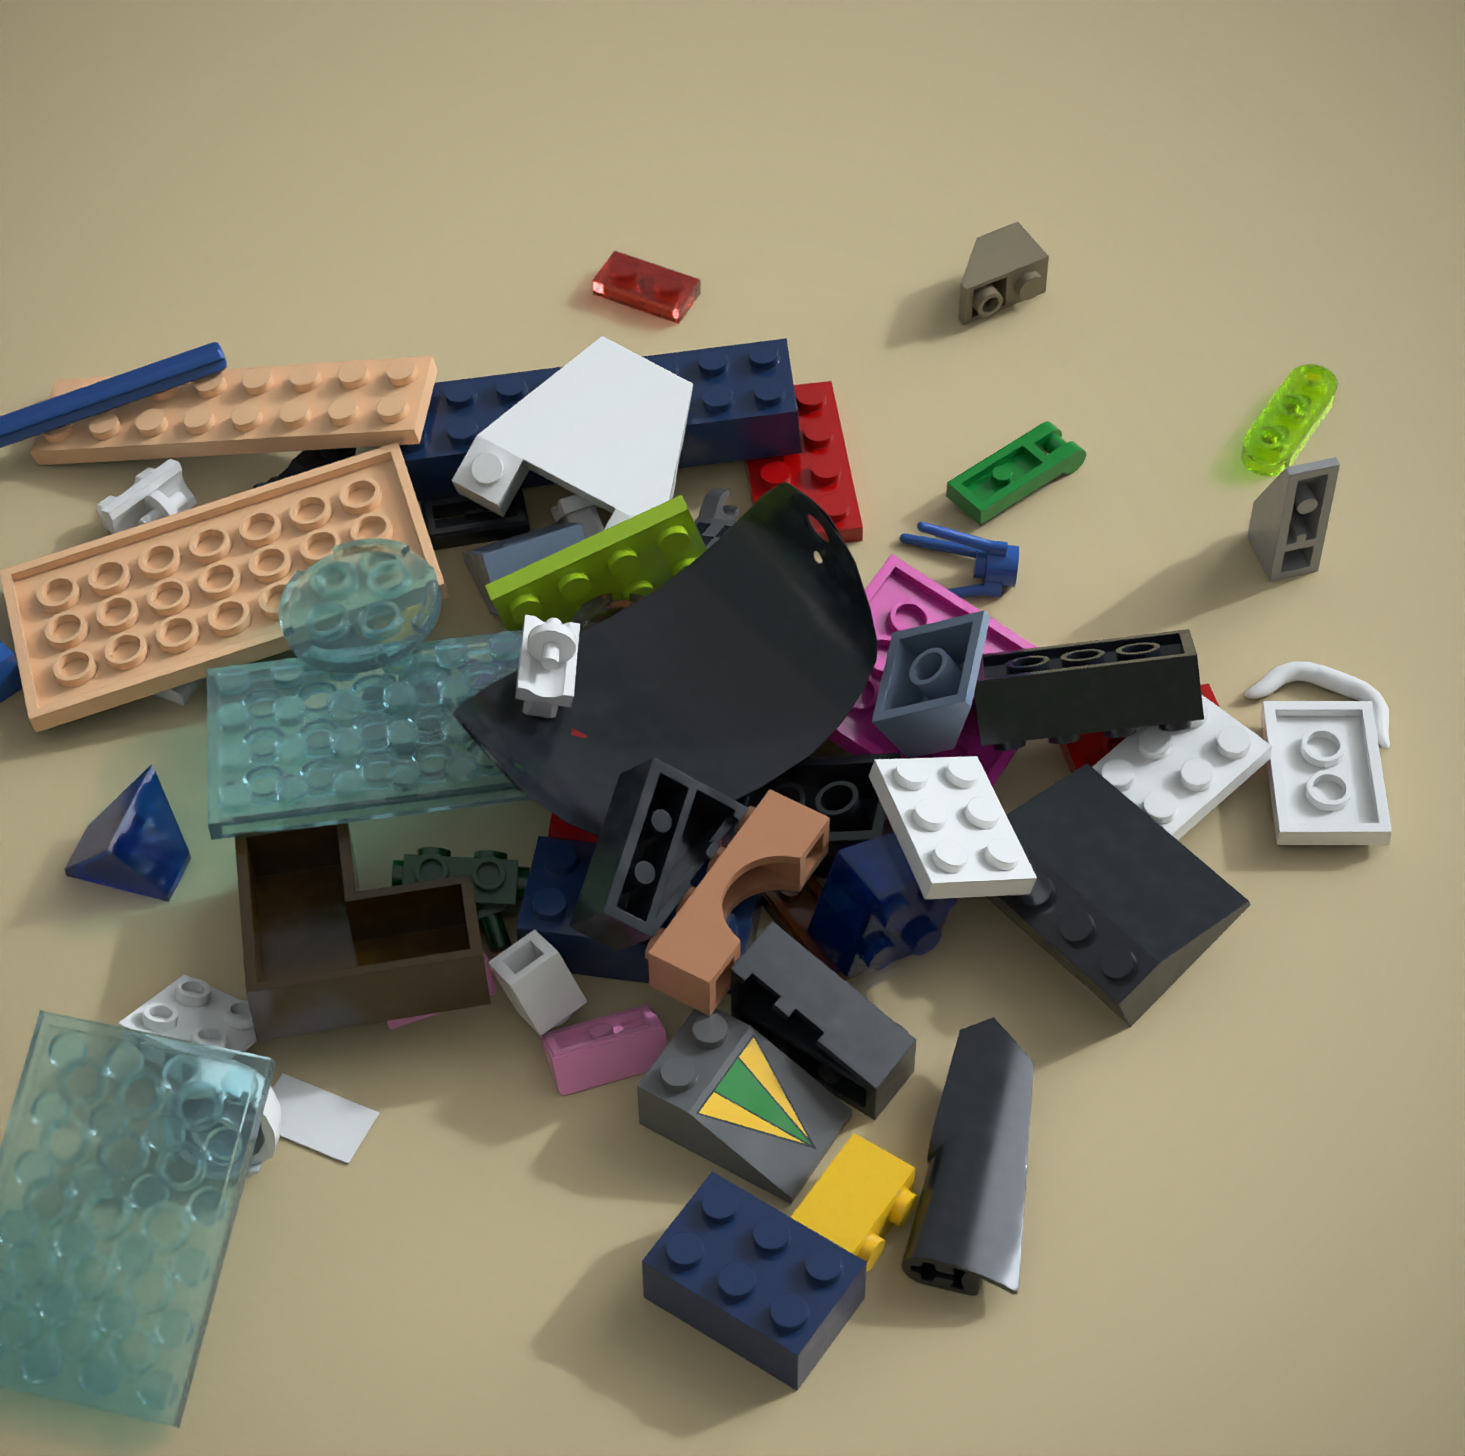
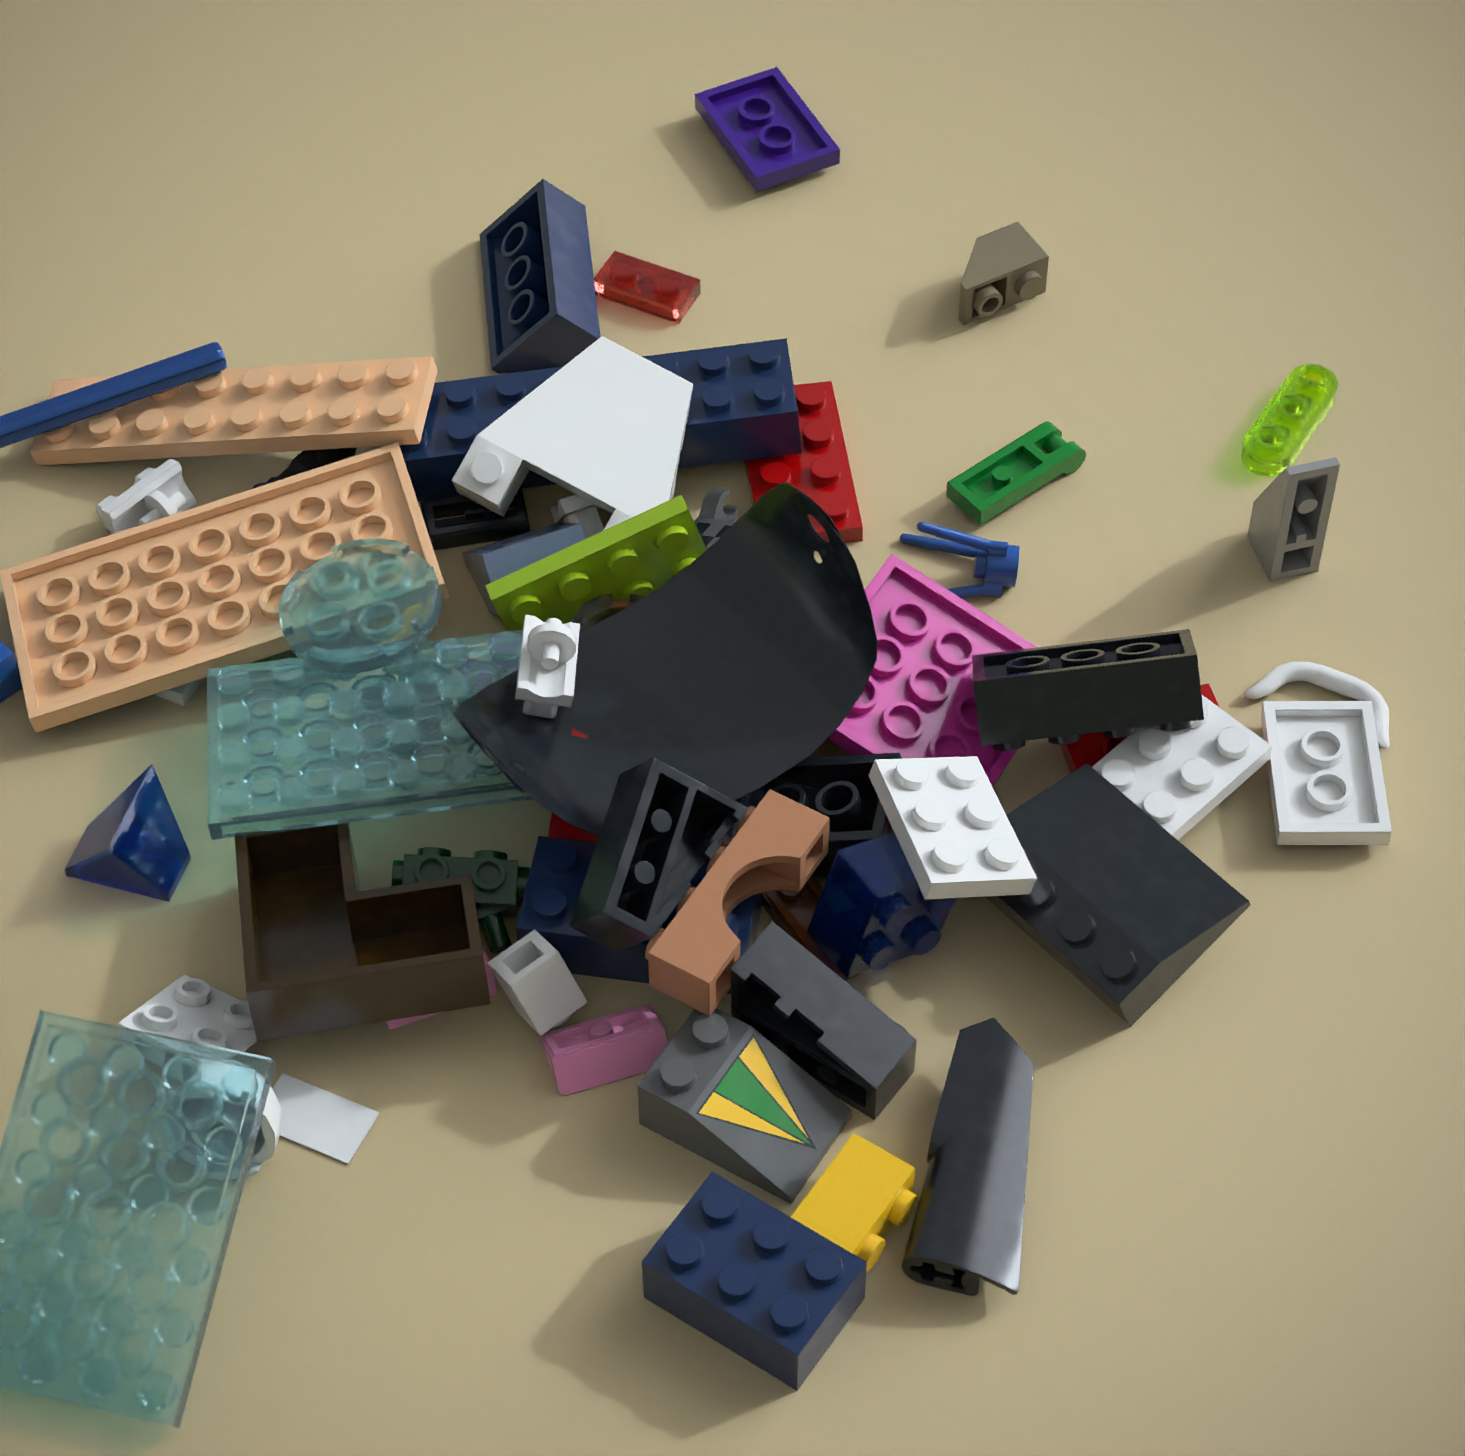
(539, 282): none -> dark blue slope
(767, 129): none -> dark purple plate
(930, 683): sand blue slope -> none

